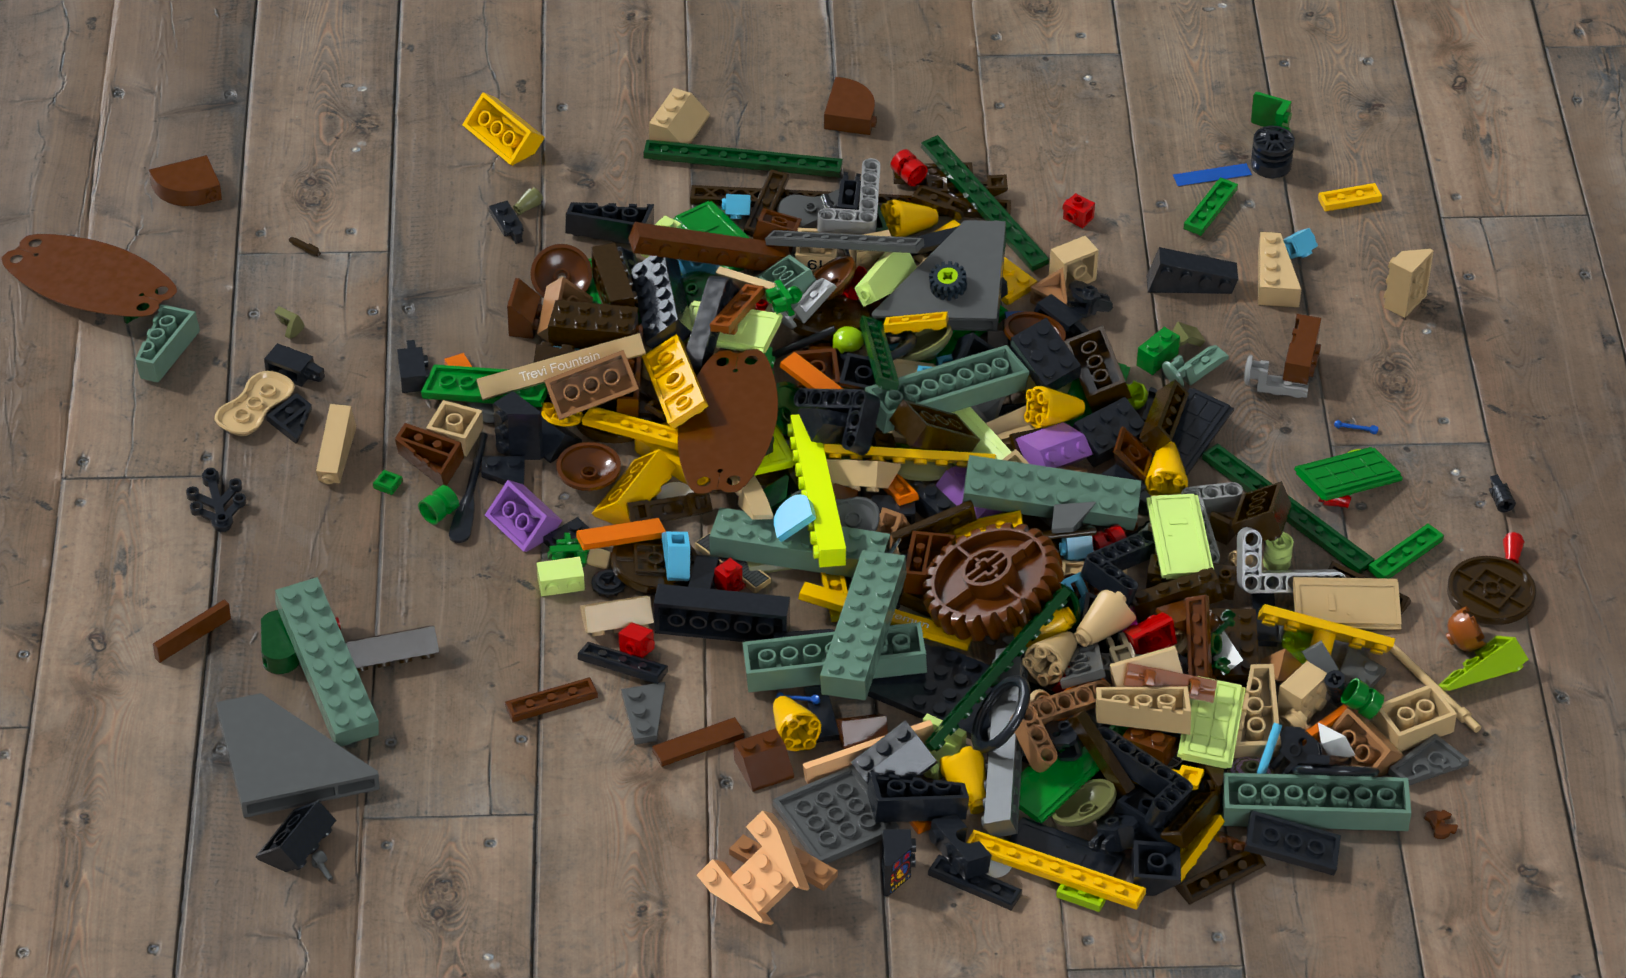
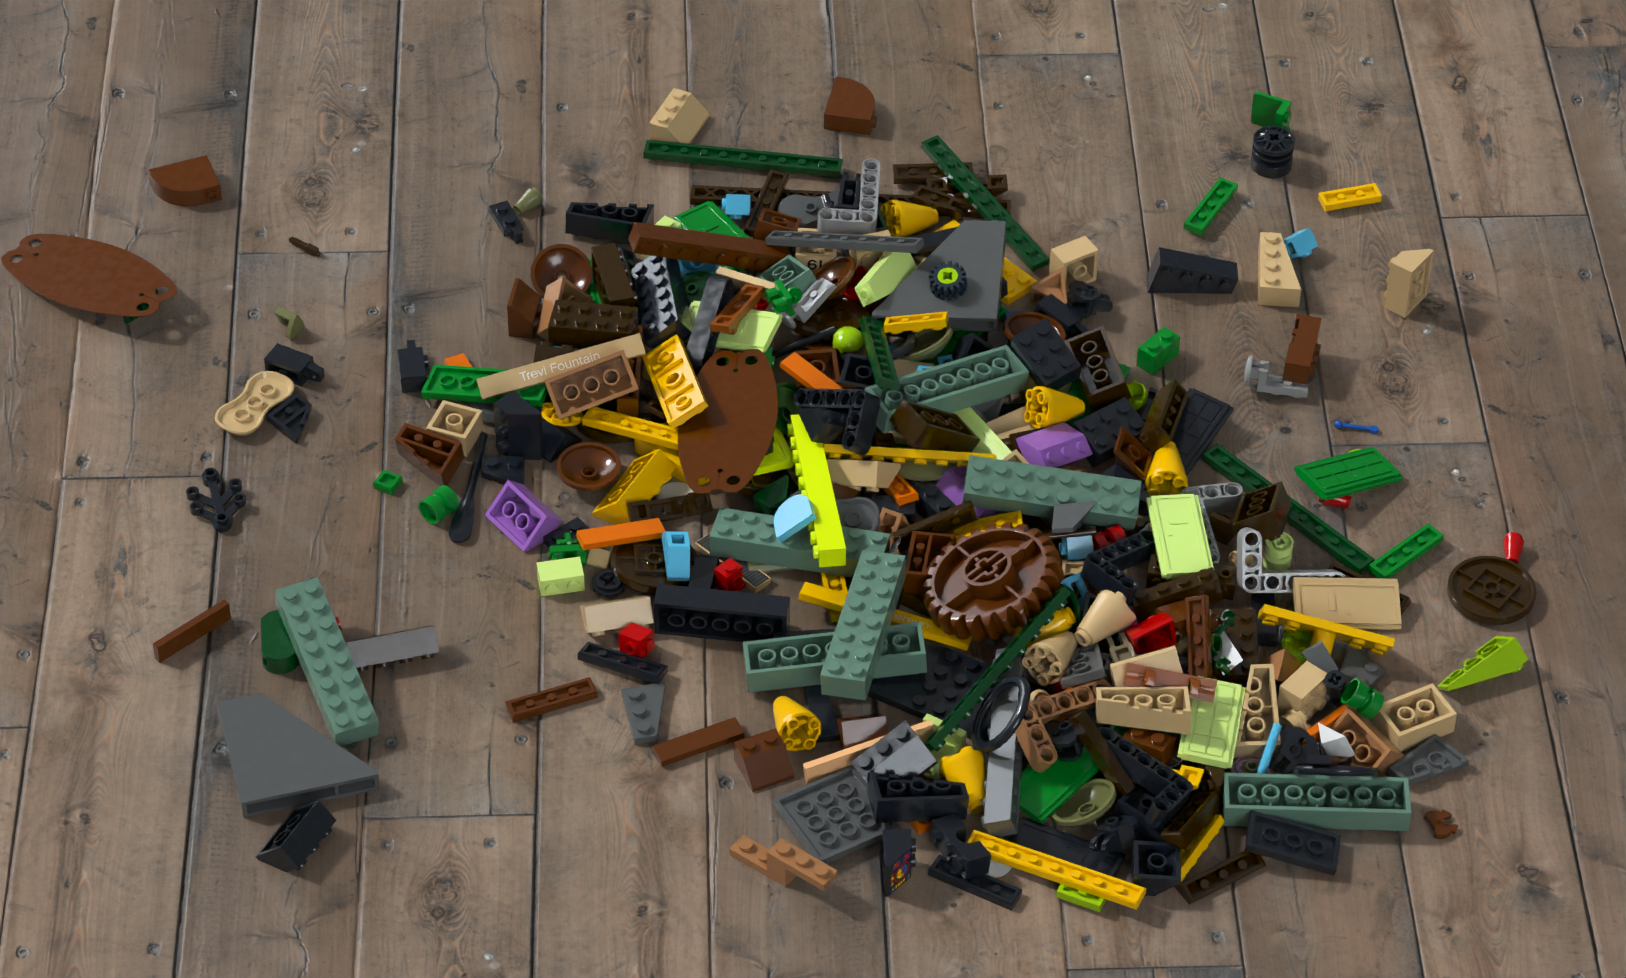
(166, 341): sand green wedge -> none
(318, 861): dark grey hand -> none
(336, 443): tan slope -> none
(502, 129): yellow slope -> none
(753, 499): tan slope -> none
(764, 876): light nougat wedge -> none
(815, 698): blue hinge -> none
(909, 167): red wheel -> none
(1078, 210): red brick -> none
(1188, 334): olive tile -> none
(1195, 367): sand green piece -> none
(1211, 174): blue sticker -> none
(1231, 841): reddish brown piece -> none
(1463, 714): tan bar -> none
(1465, 631): dark orange cylinder -> none
(1501, 494): black hinge -> none

